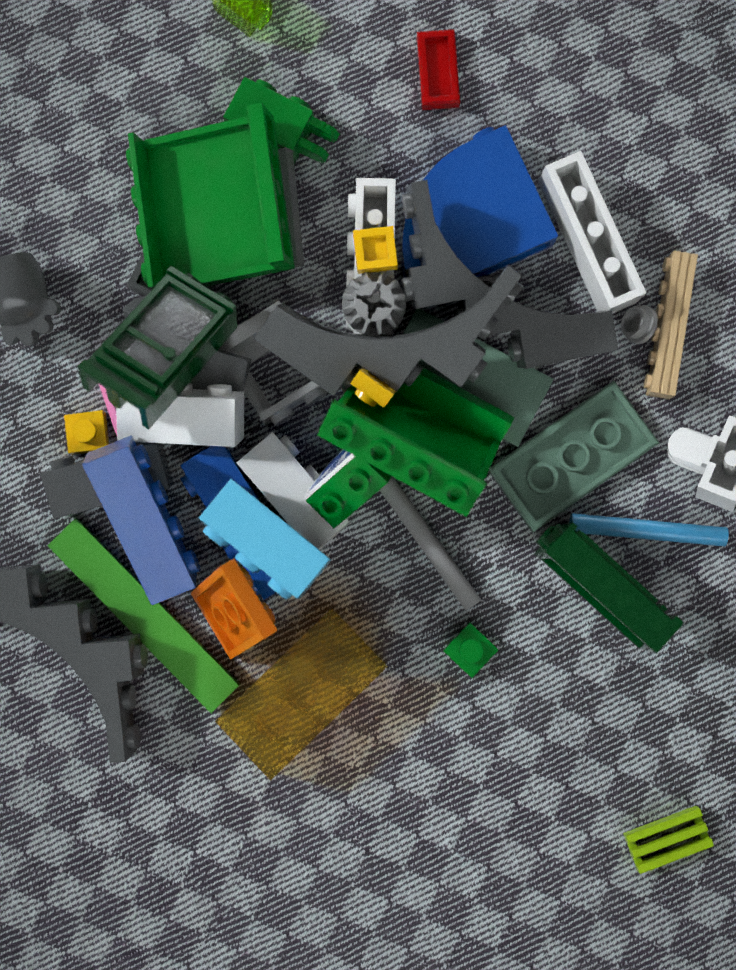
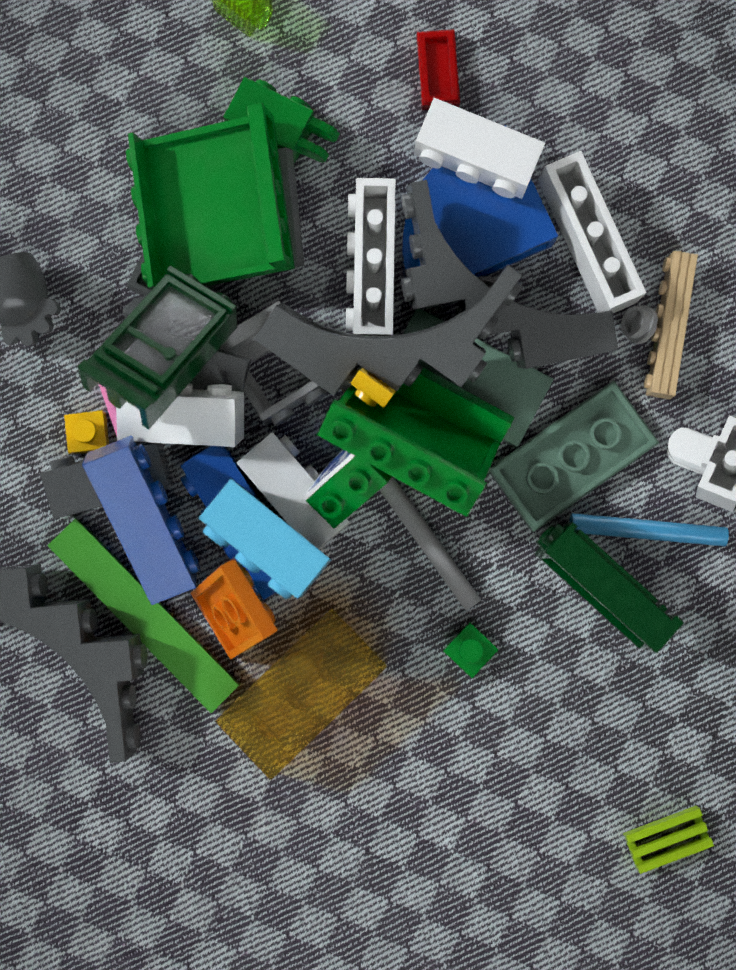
(375, 249): yellow plate -> none
(384, 319): light grey gear -> none
(477, 149): none -> white brick

